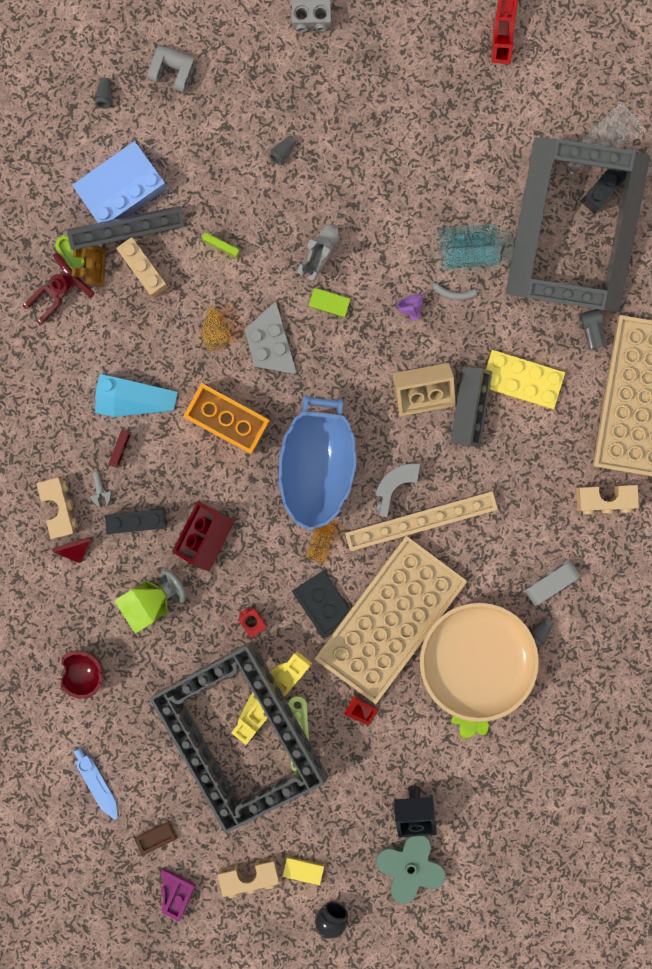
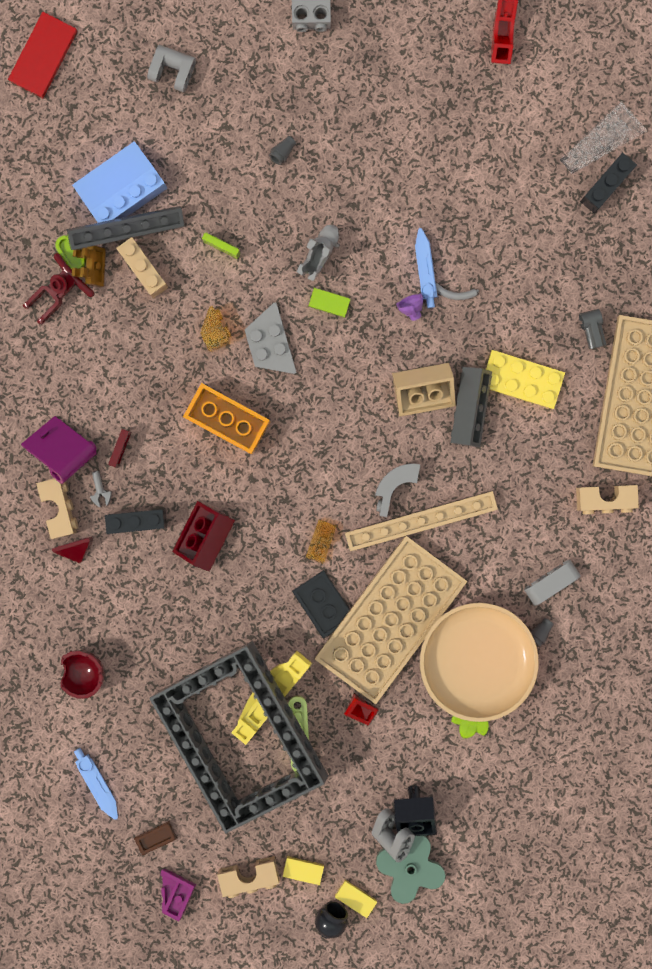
(42, 55): none -> red tile
(60, 449): none -> magenta door
(103, 94): dark grey cone -> none
(124, 397): medium azure wedge -> none
(149, 602): lime piece -> none
(252, 630): red brick -> none
(316, 464): medium blue windscreen -> none
(356, 898): none -> light yellow tile
(396, 845): none -> light grey connector
(425, 268): none -> light blue piece
(469, 246): clear light blue slope -> none
(531, 214): dark grey slope -> none

